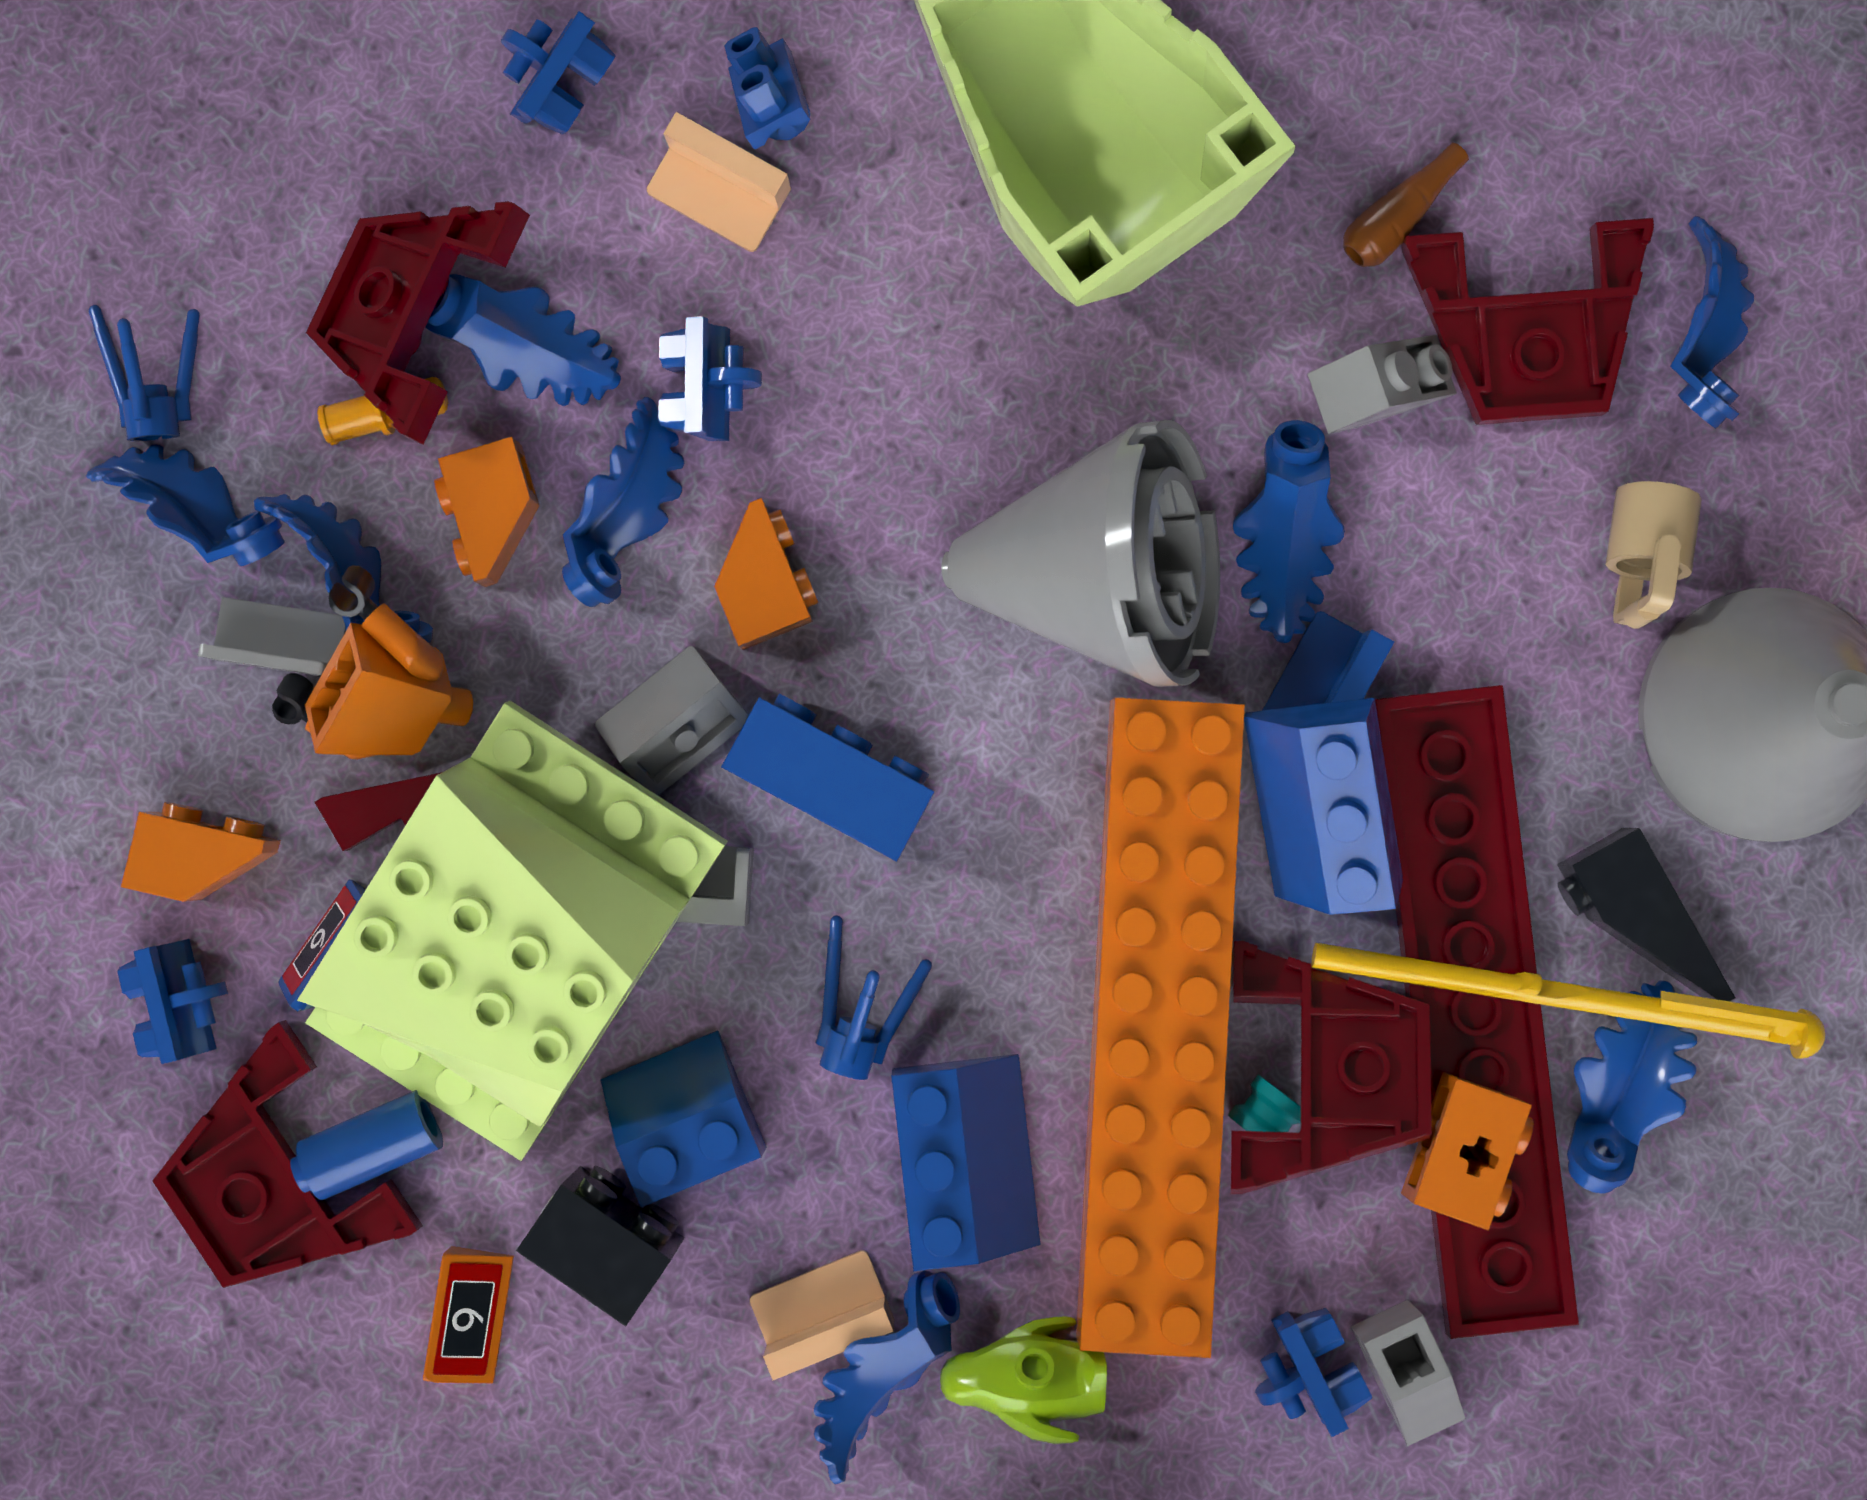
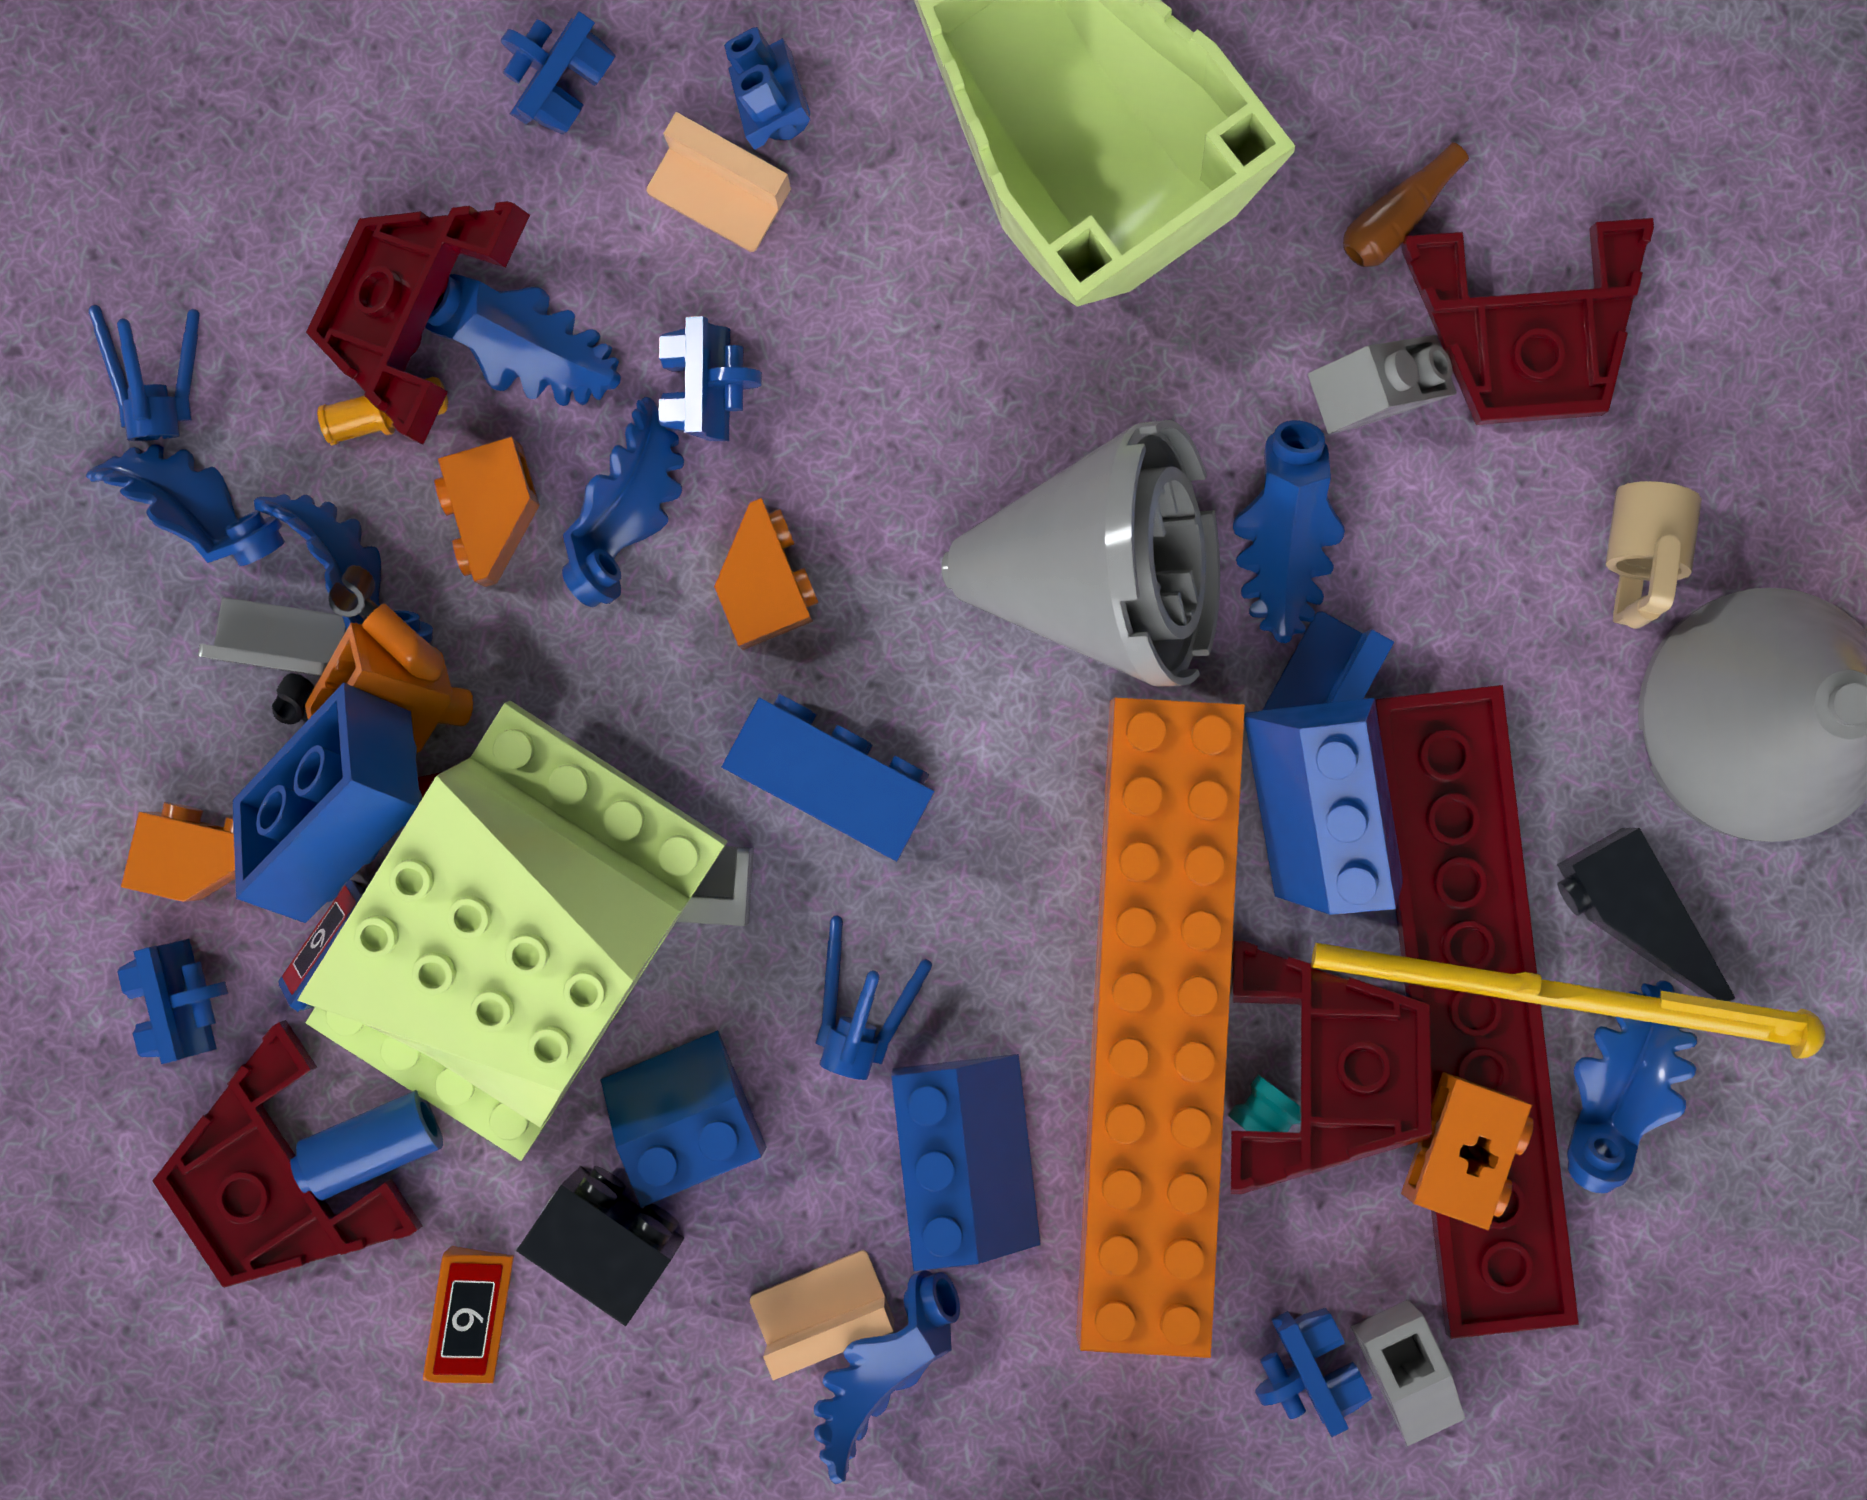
(325, 804): none -> blue brick
(671, 721): light grey panel -> none
(1030, 1380): lime animal -> none
(1714, 328): blue plant -> none

